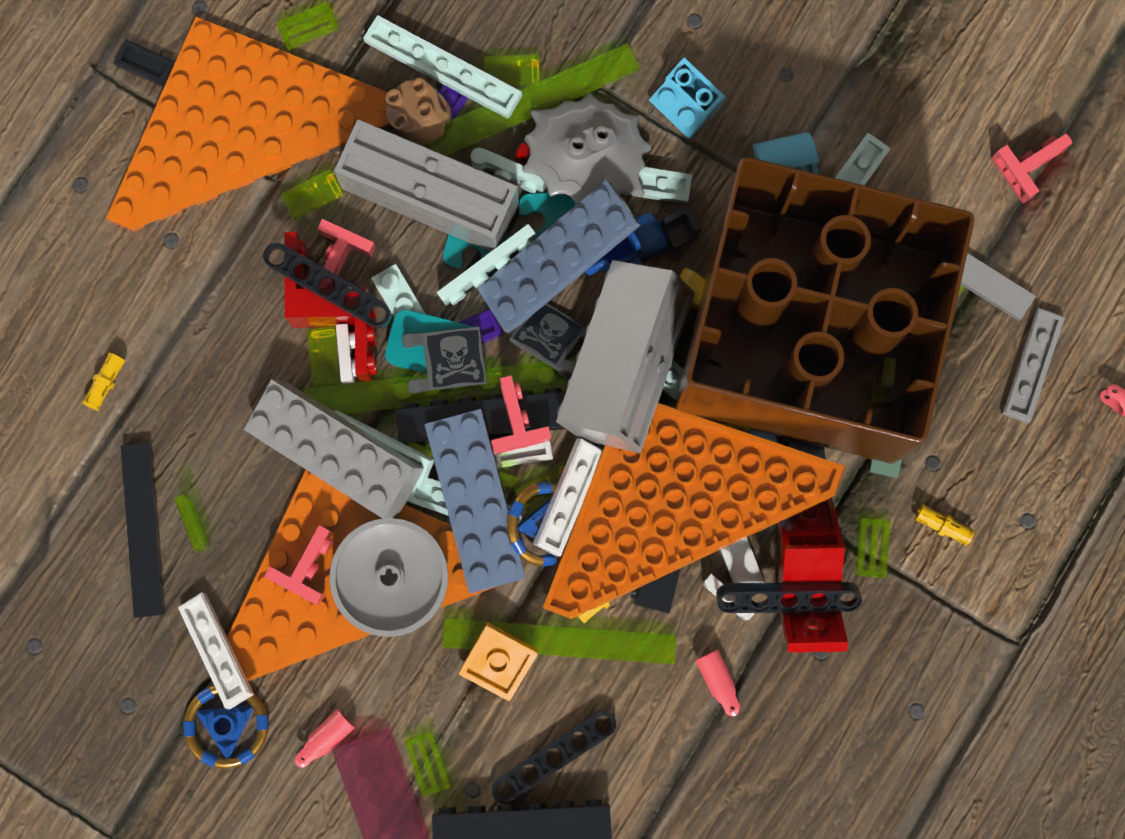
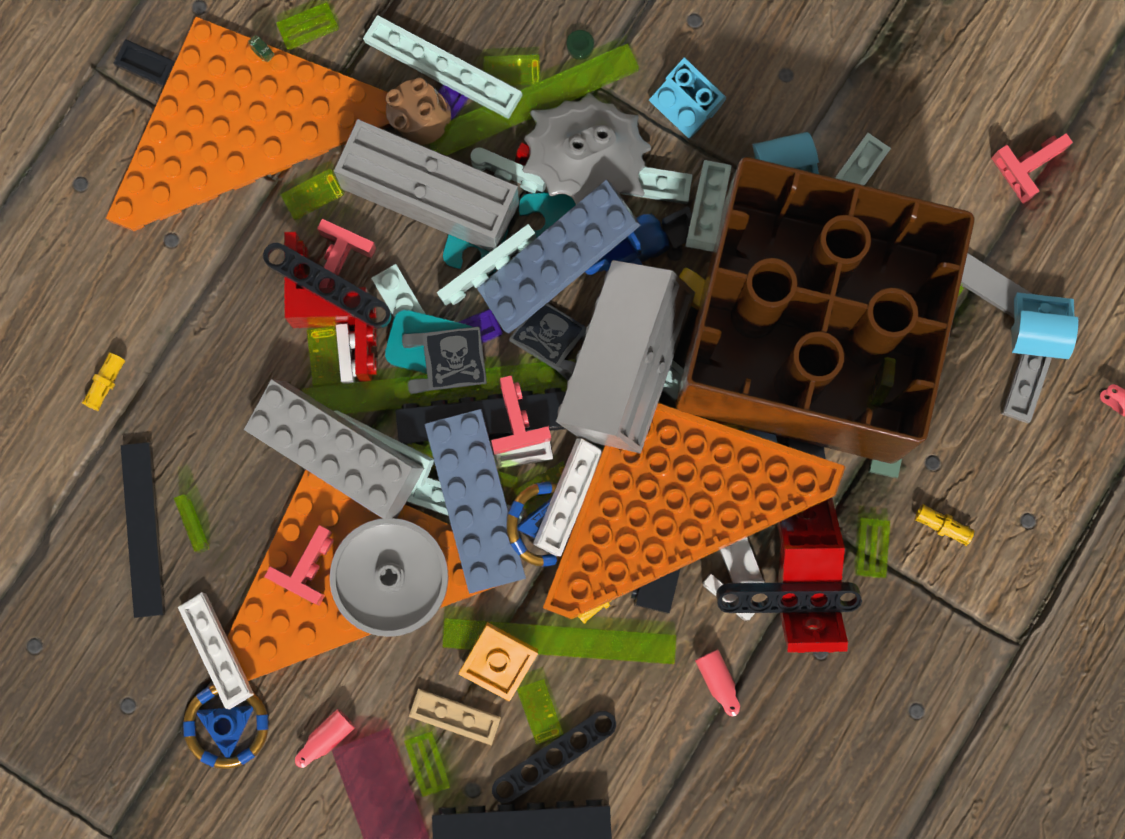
(260, 48): none -> clear green tile
(455, 716): none -> tan tile
(539, 711): none -> clear neon green tile
(580, 44): none -> clear green tile
(708, 205): none -> light aqua plate
(1044, 326): none -> medium azure brick

